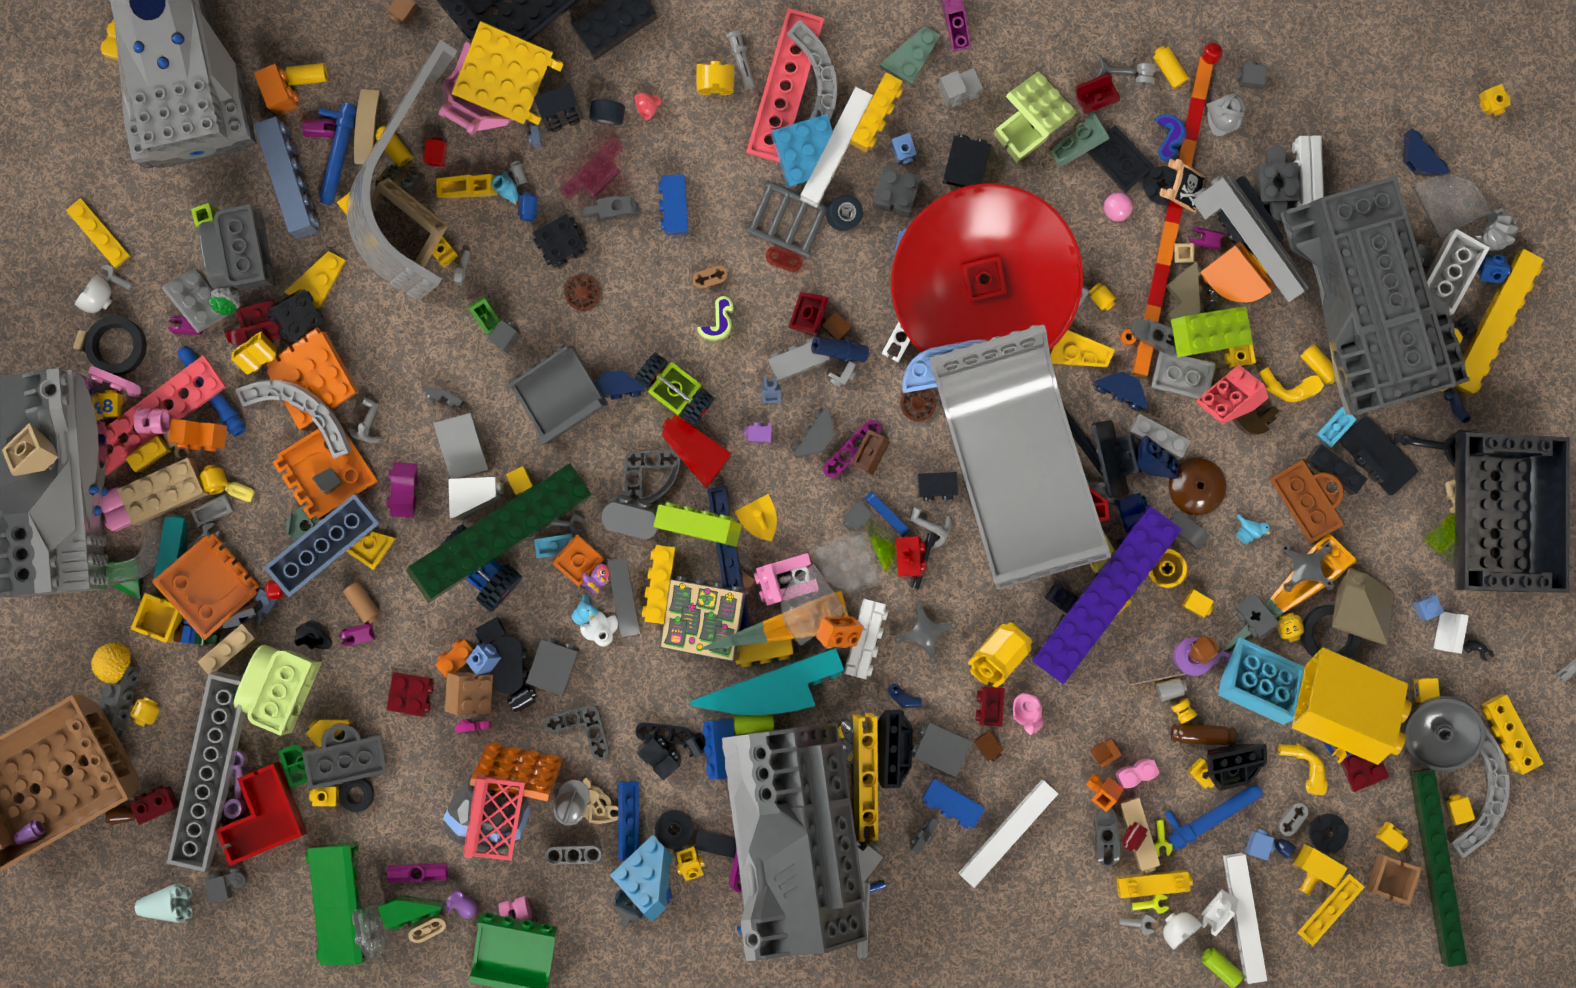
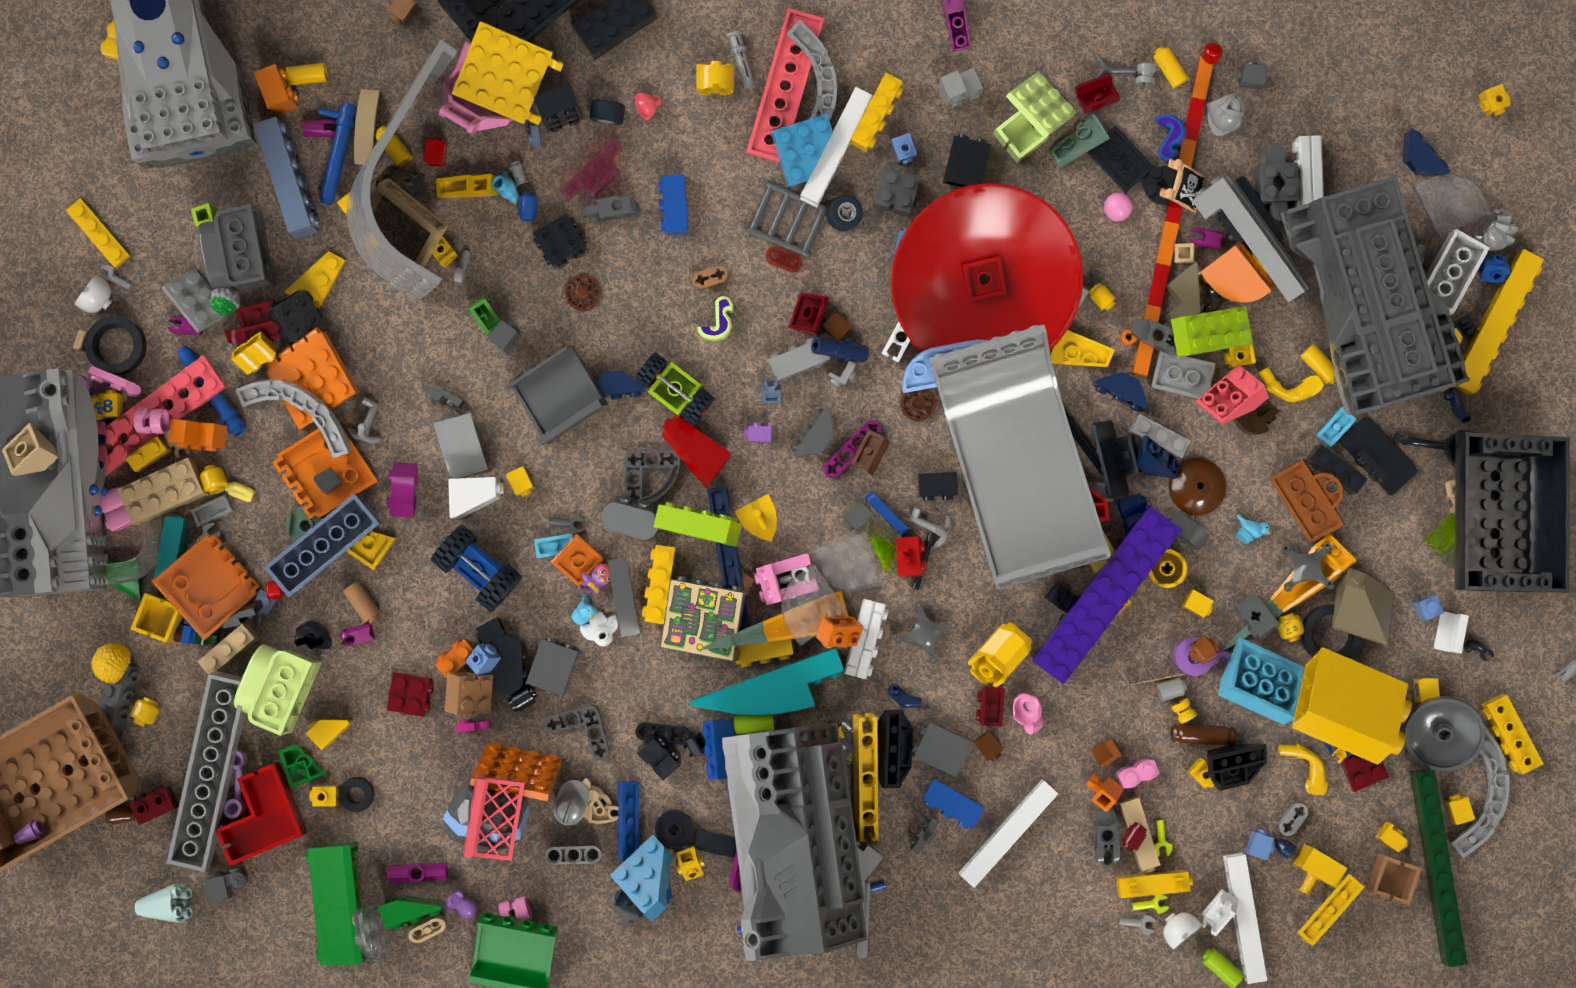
(343, 758): dark grey plate -> none
(498, 533): dark green brick -> none
(912, 55): sand green wing -> none
(1190, 832): blue cylinder -> none
(1317, 835): black plate -> none

